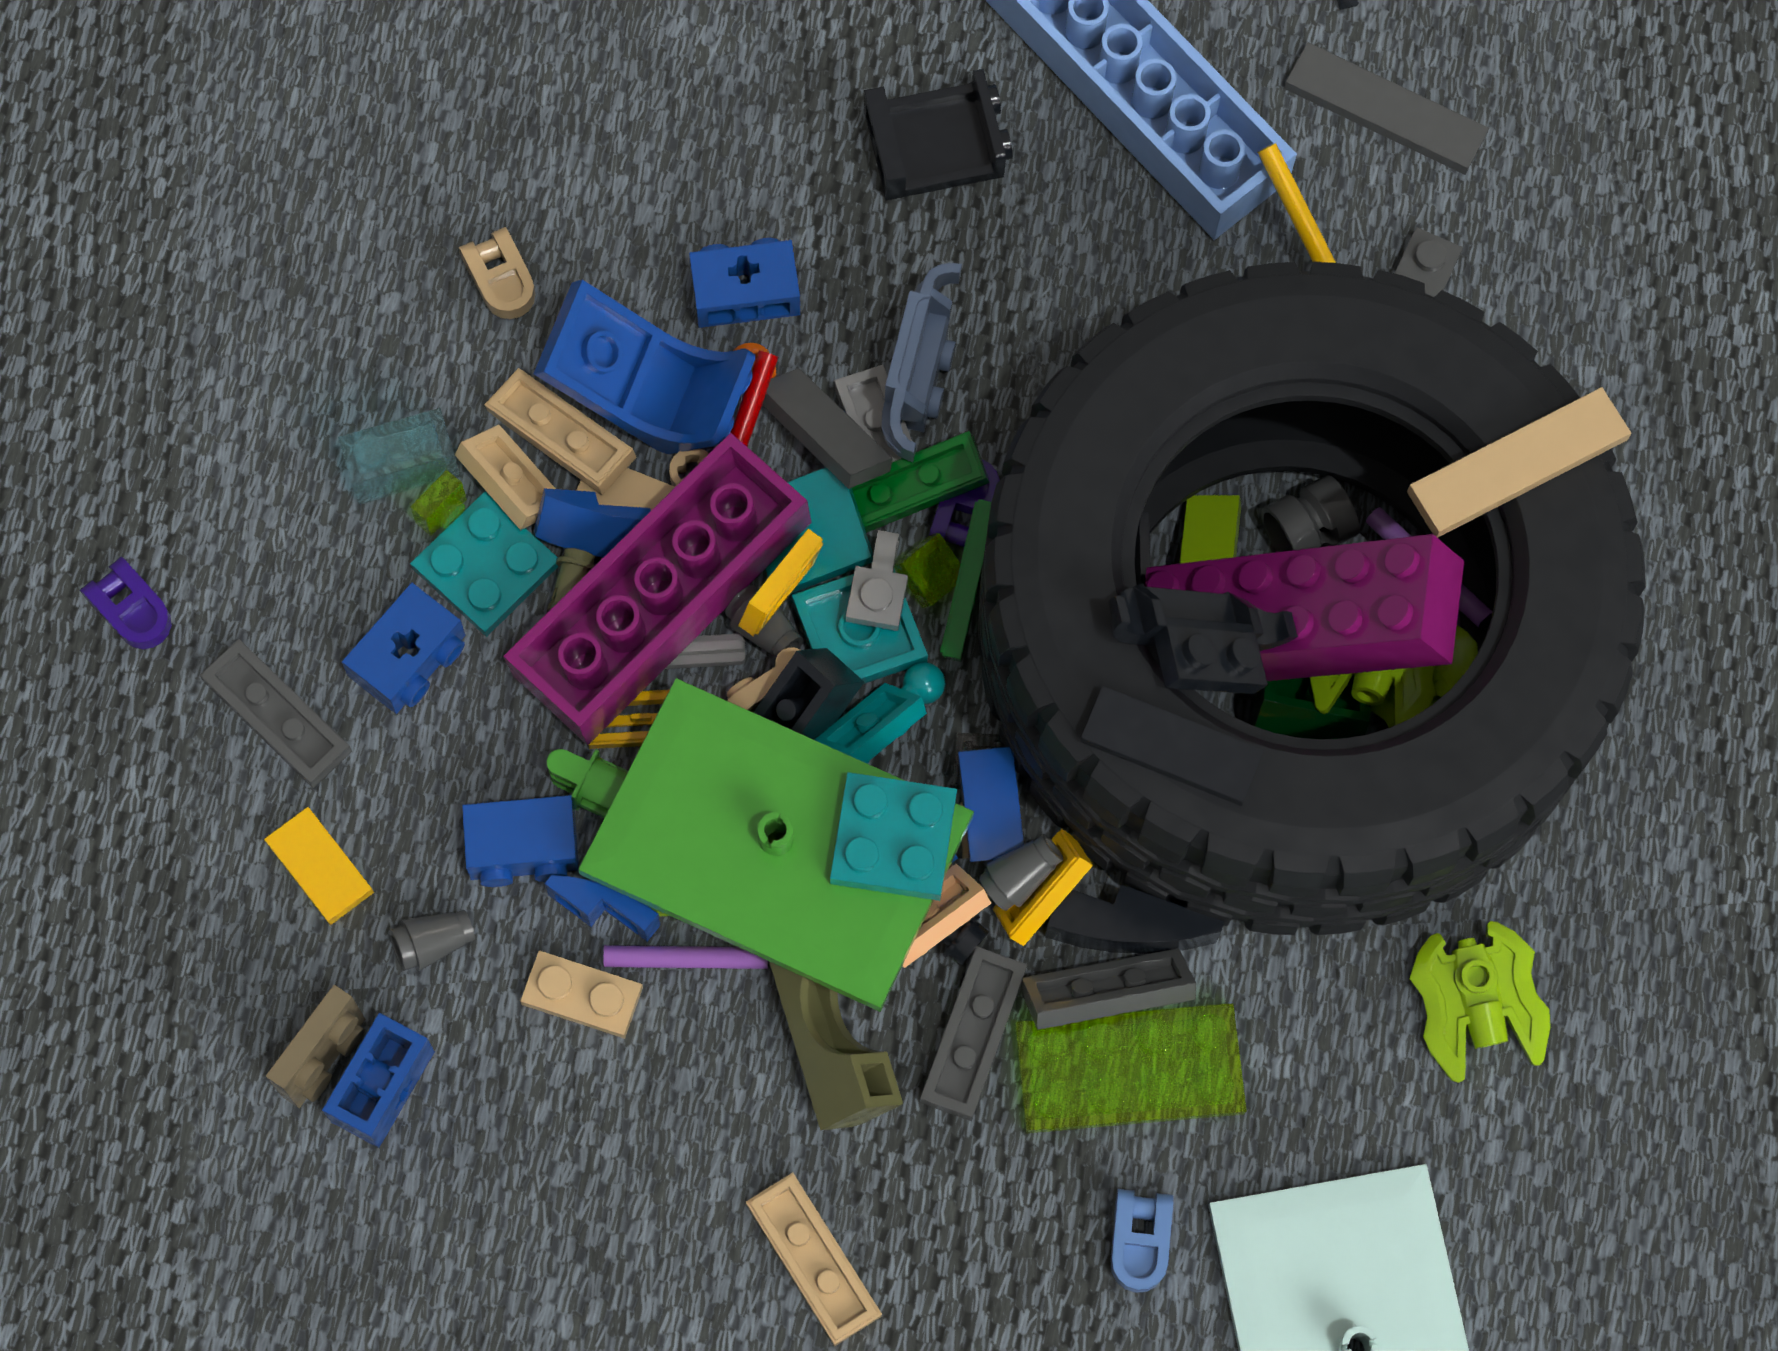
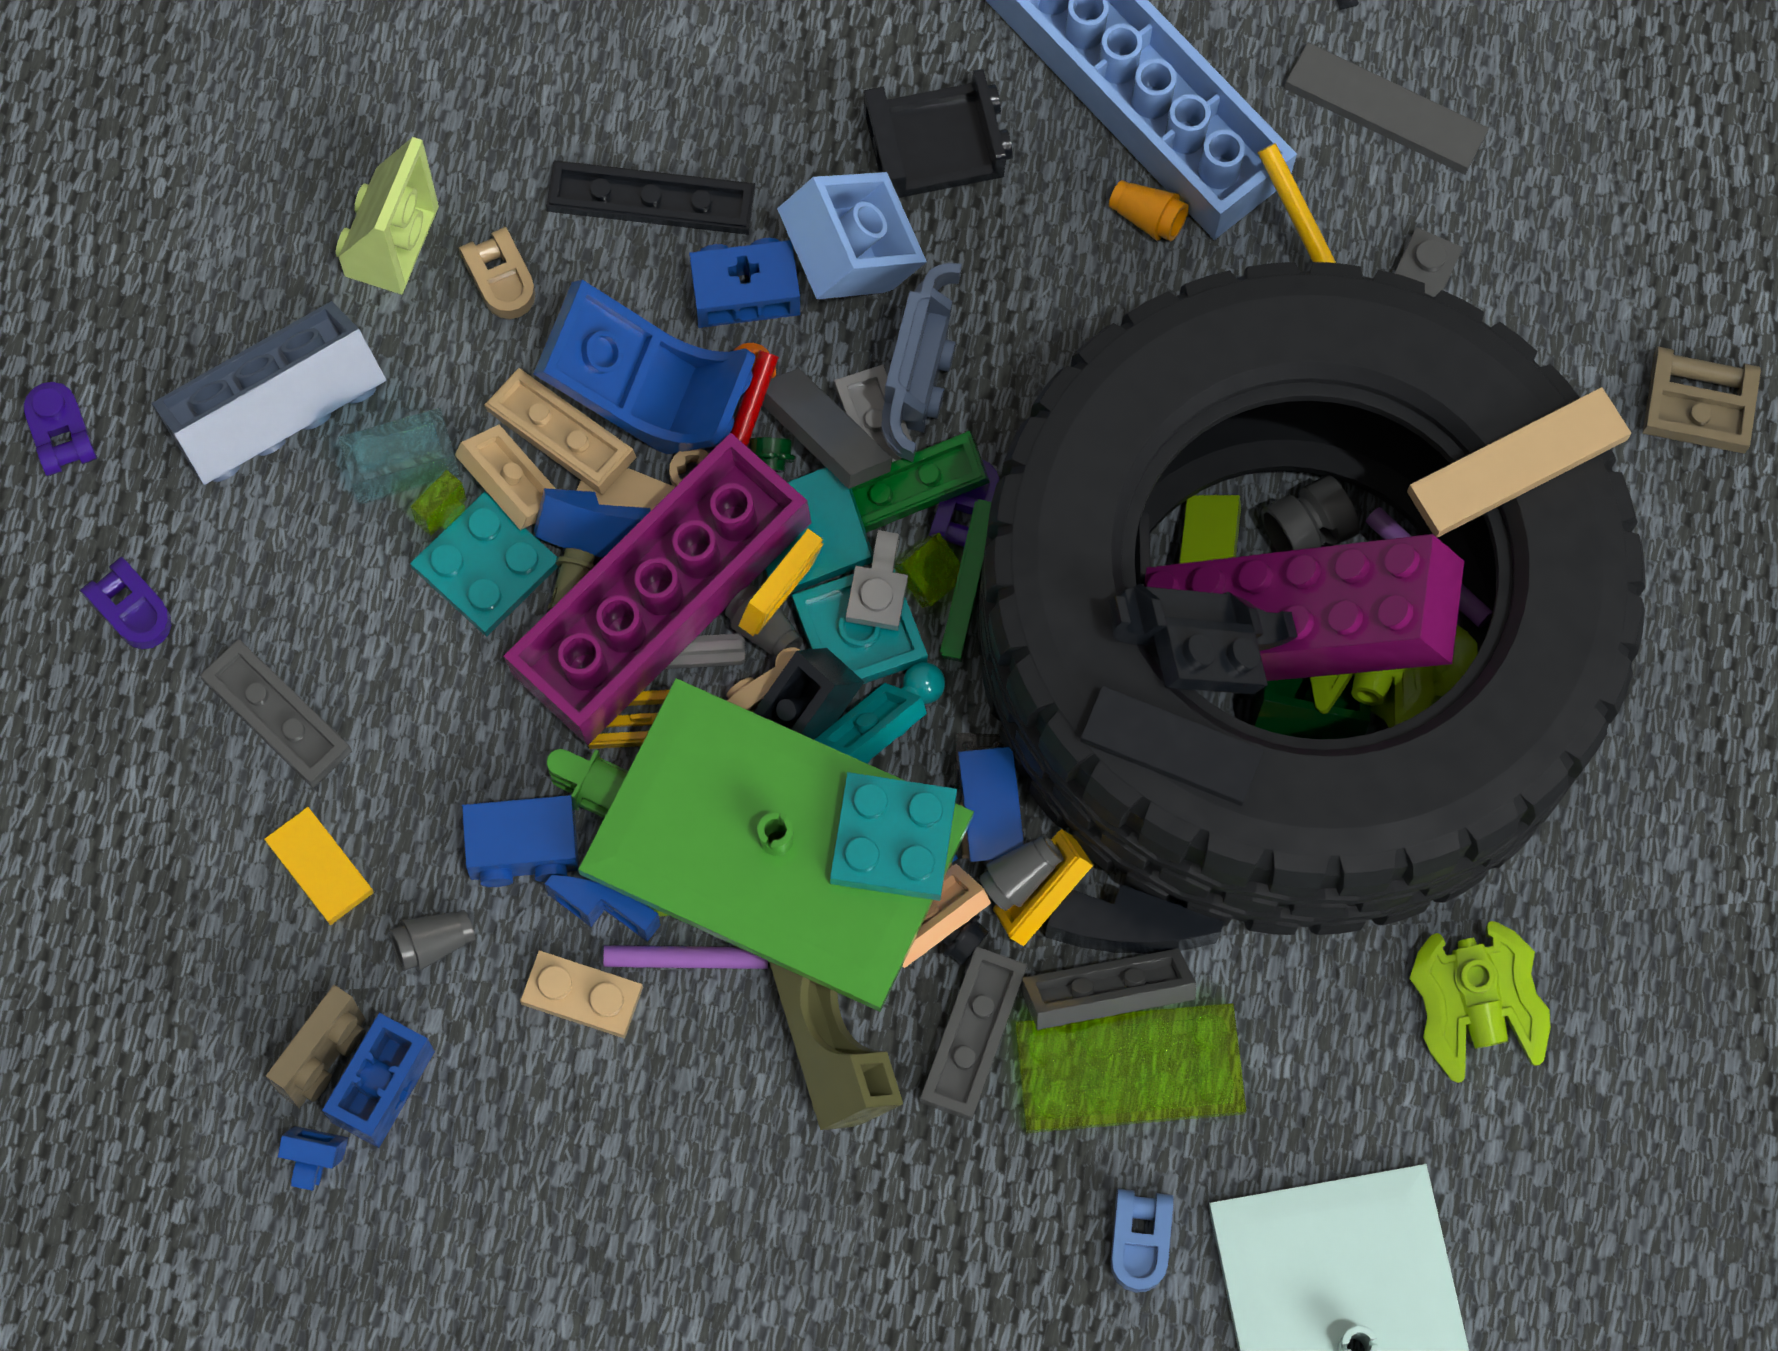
(49, 413): none -> dark purple plate
(270, 393): none -> slope
(312, 1153): none -> blue tile
(390, 220): none -> yellowish green slope
(408, 623): blue brick -> none
(651, 197): none -> black tile
(773, 451): none -> dark green plate
(813, 1259): tan tile -> none
(851, 235): none -> light blue brick
(1150, 209): none -> light orange cone
(1699, 413): none -> dark tan plate

